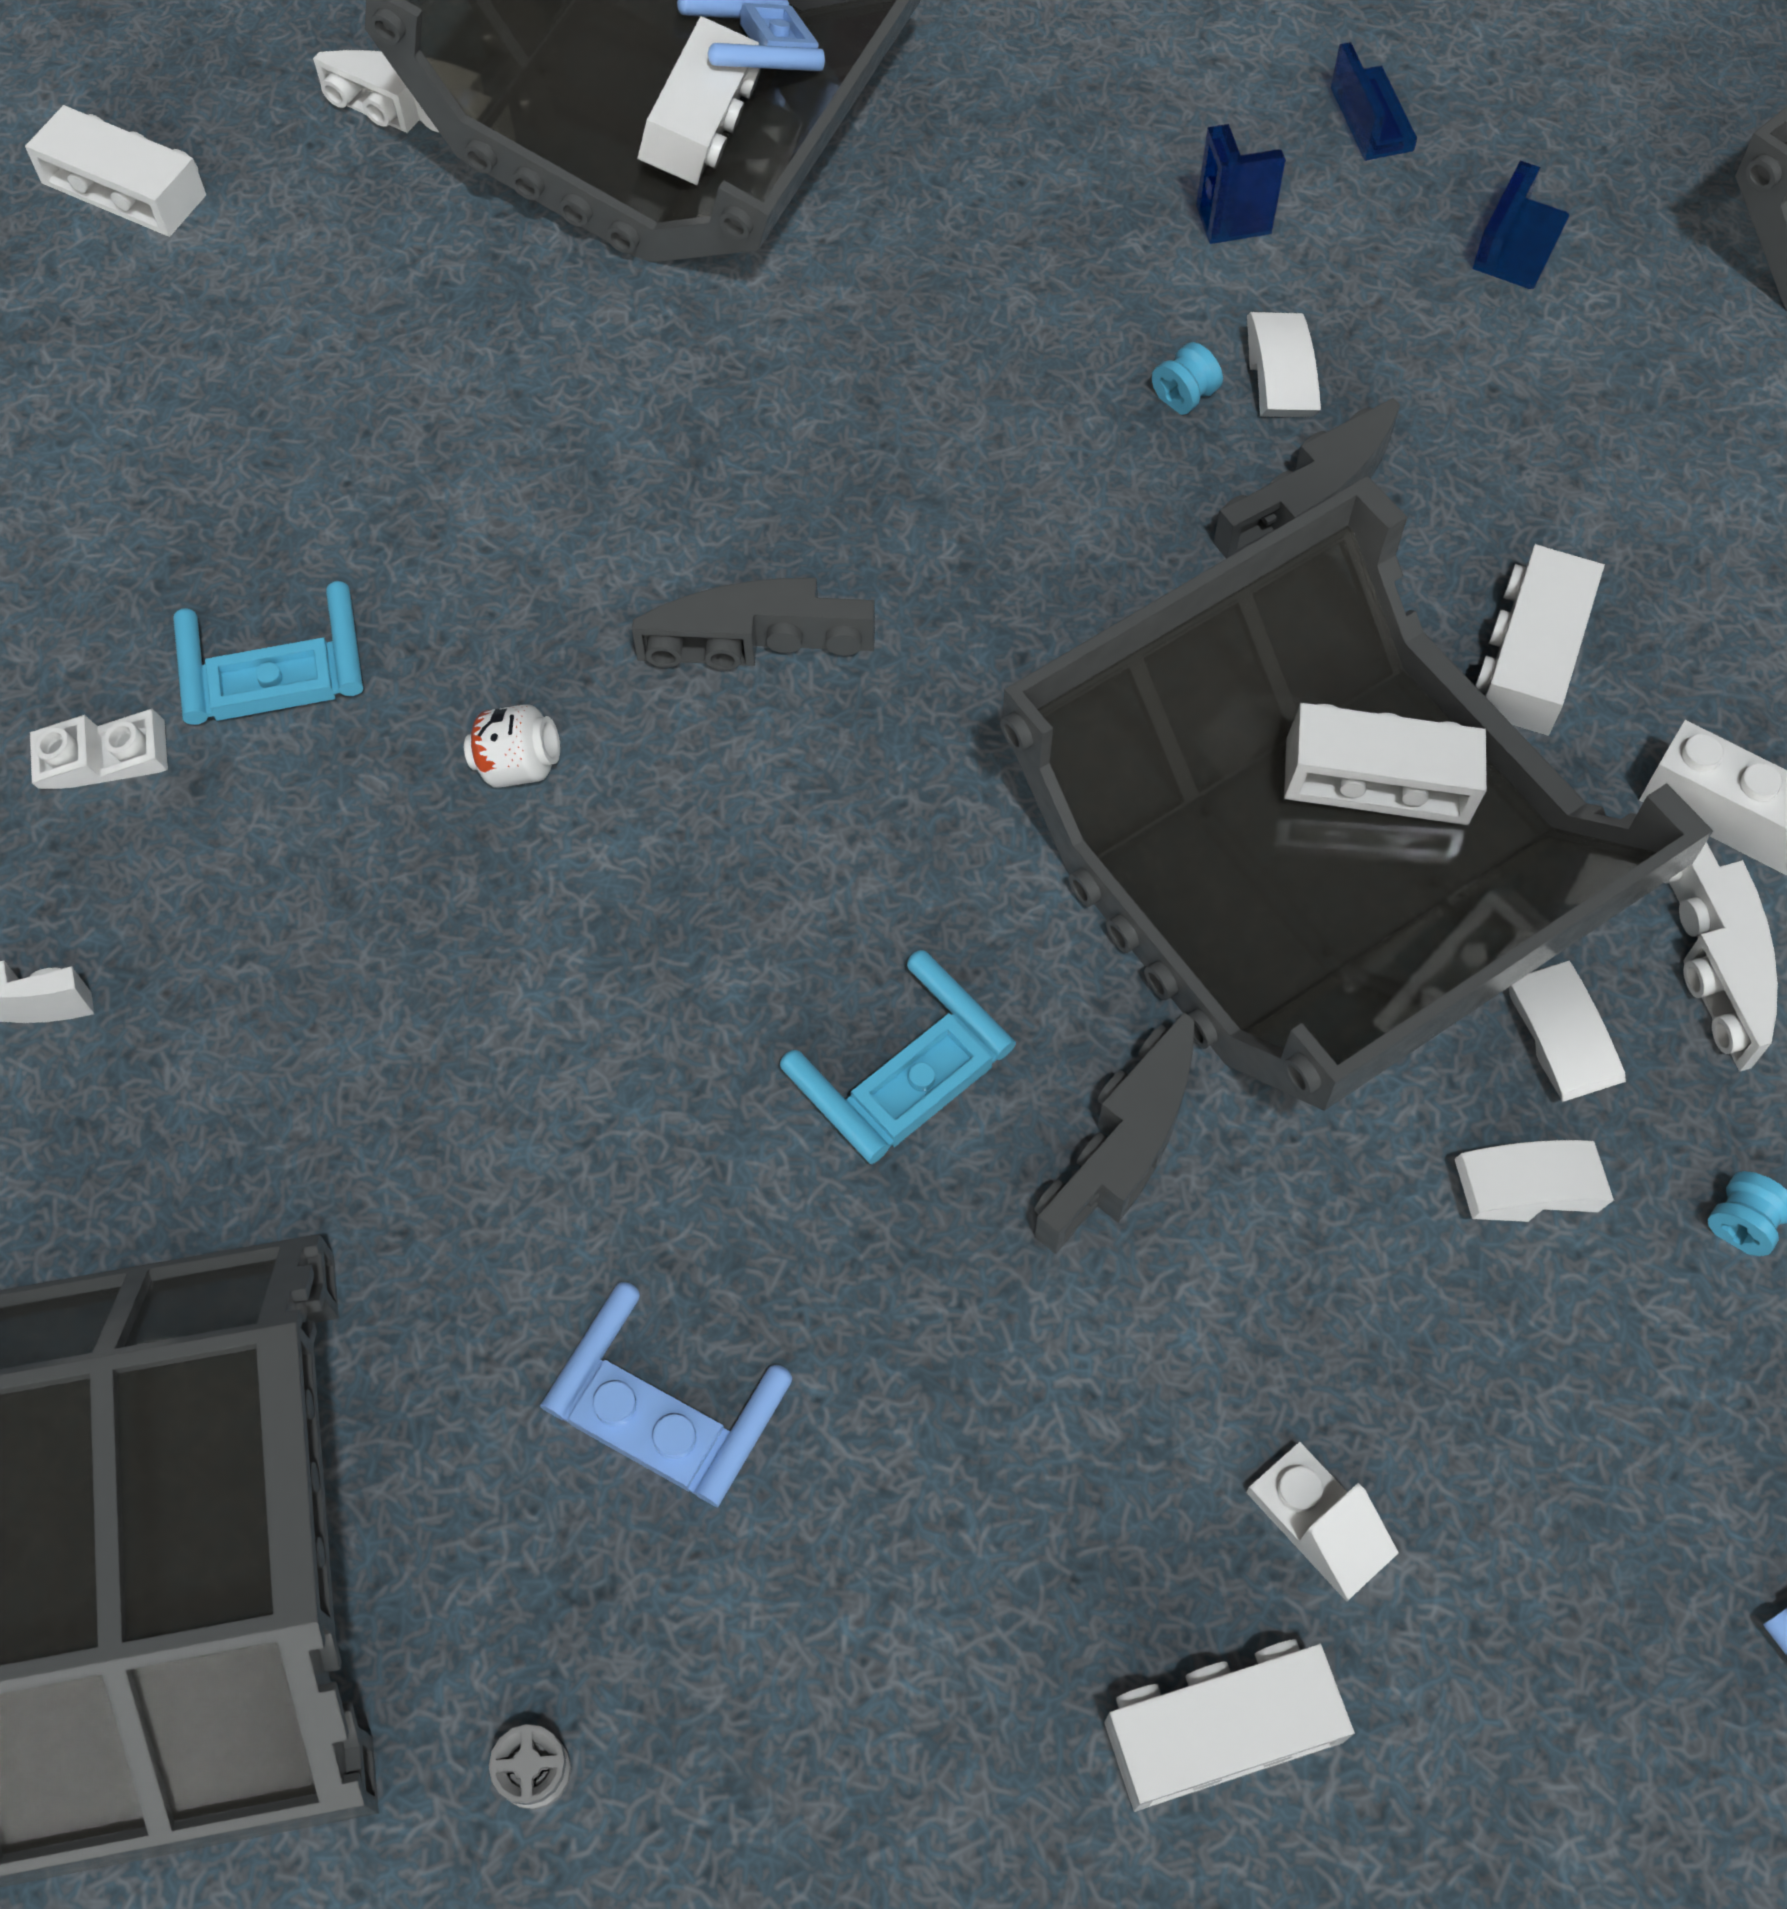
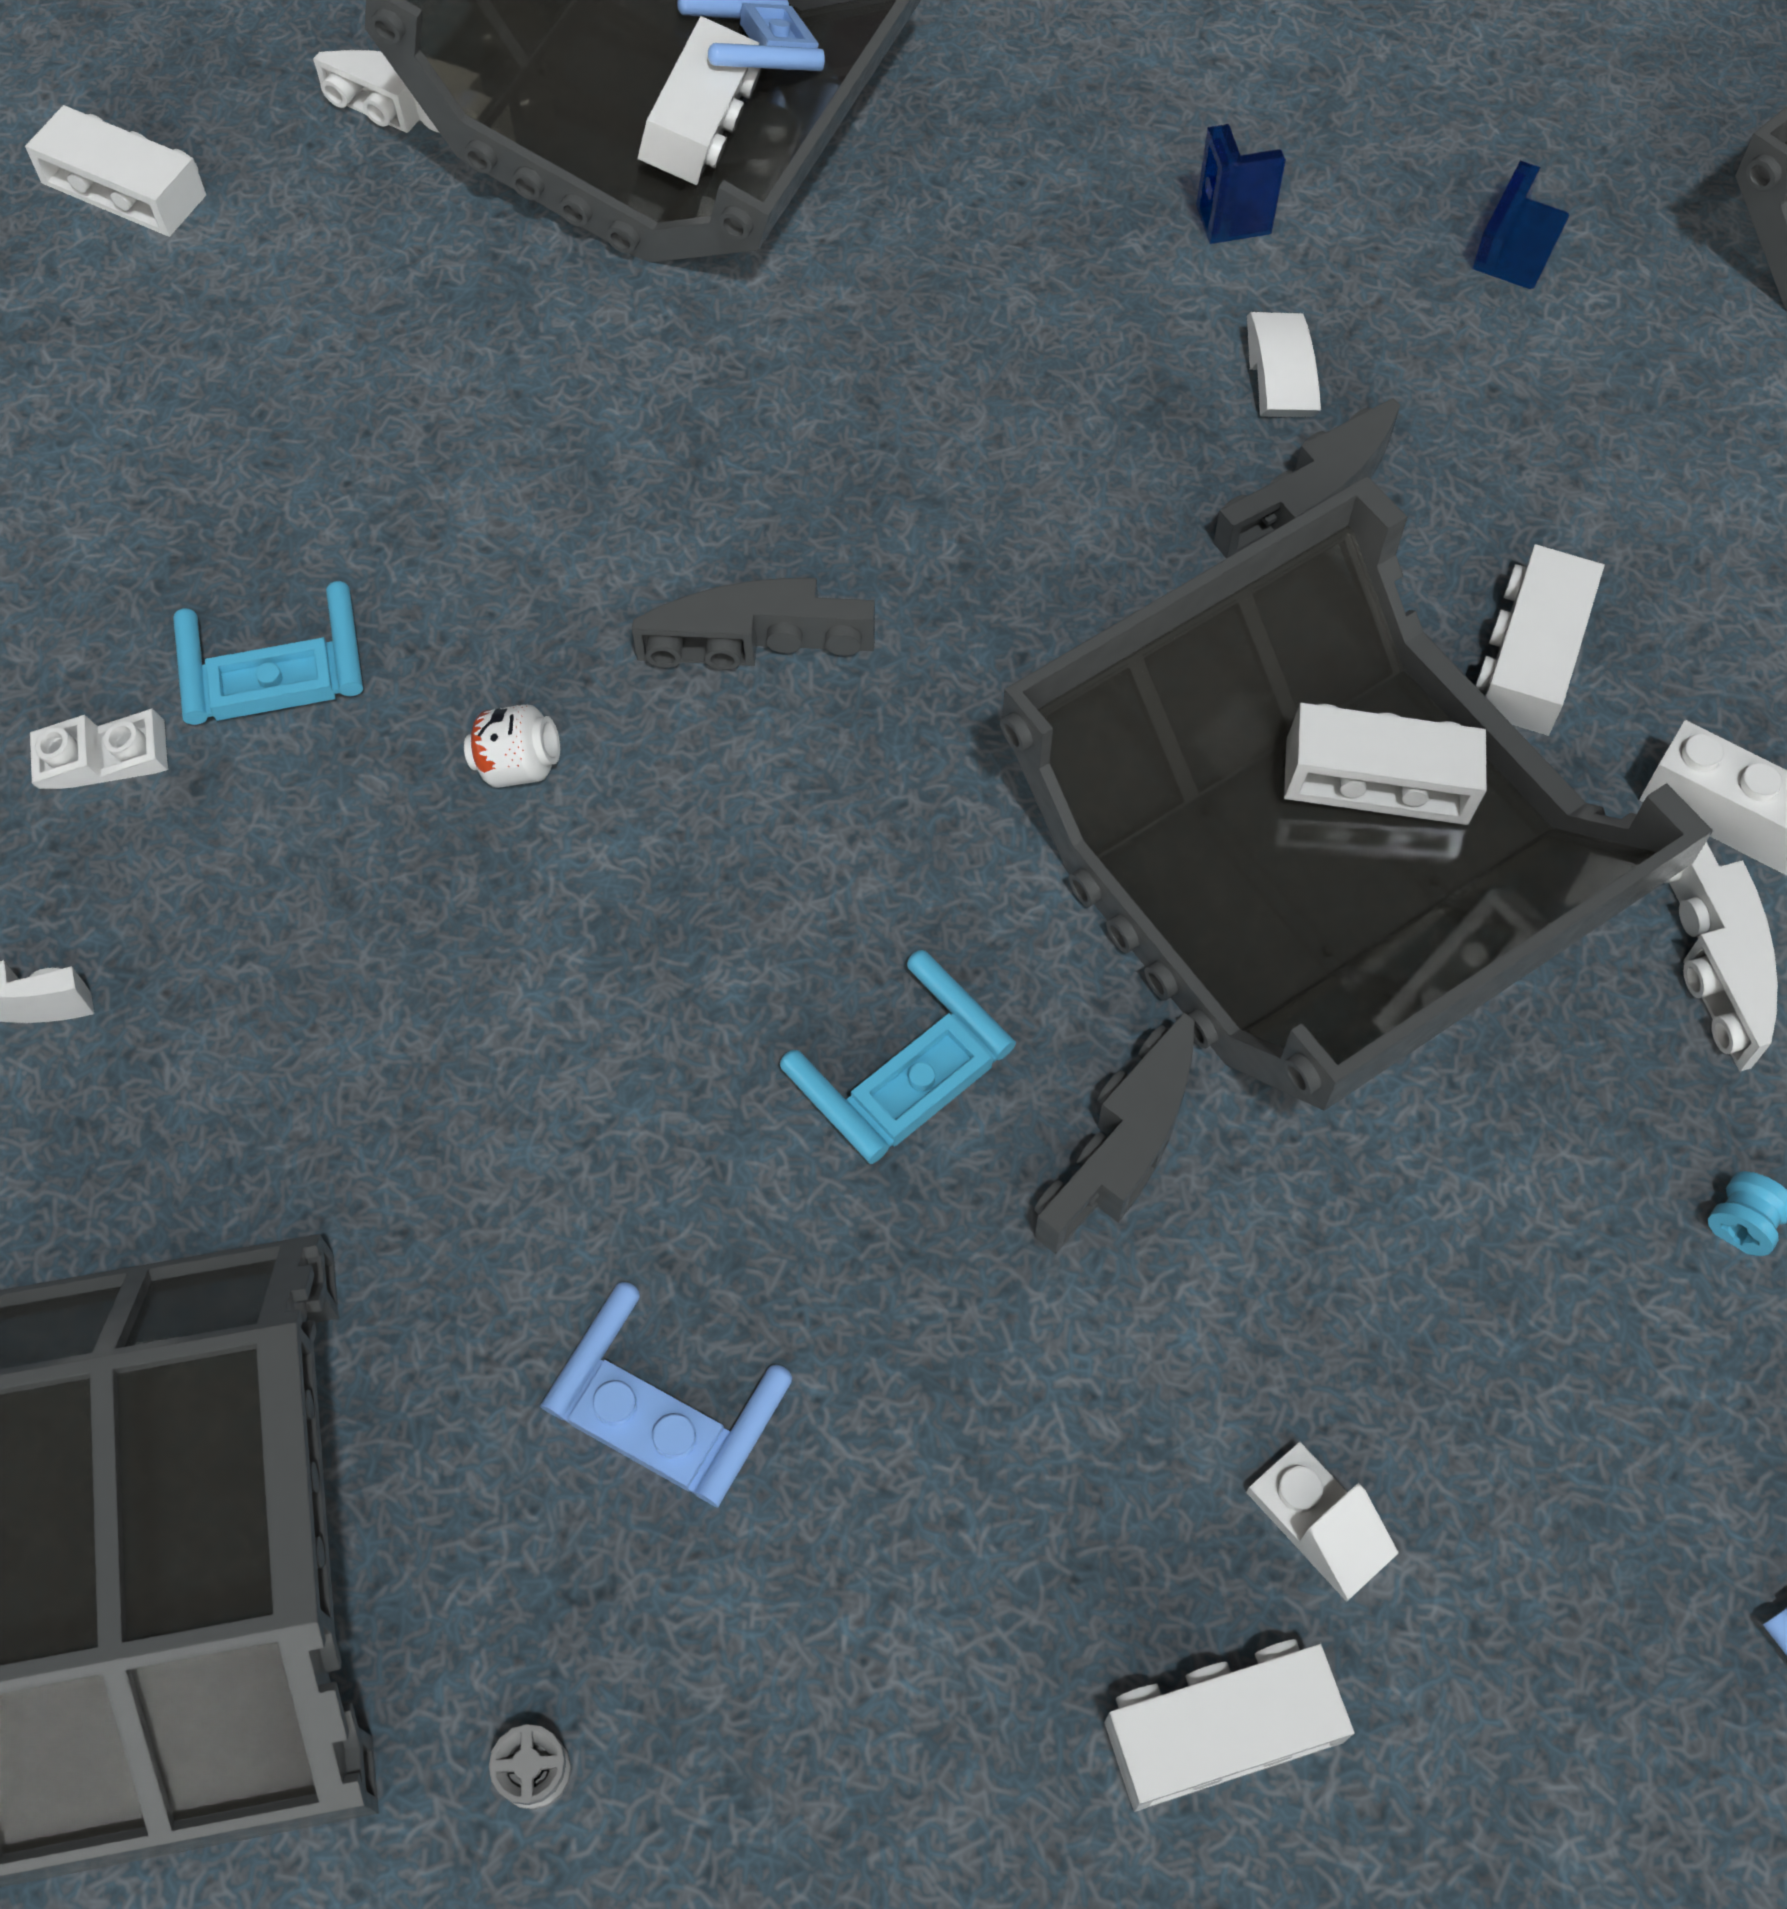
(1187, 378): medium azure wheel -> none
(1370, 107): clear blue panel -> none
(1531, 1177): white slope -> none
(1567, 1031): white slope -> none

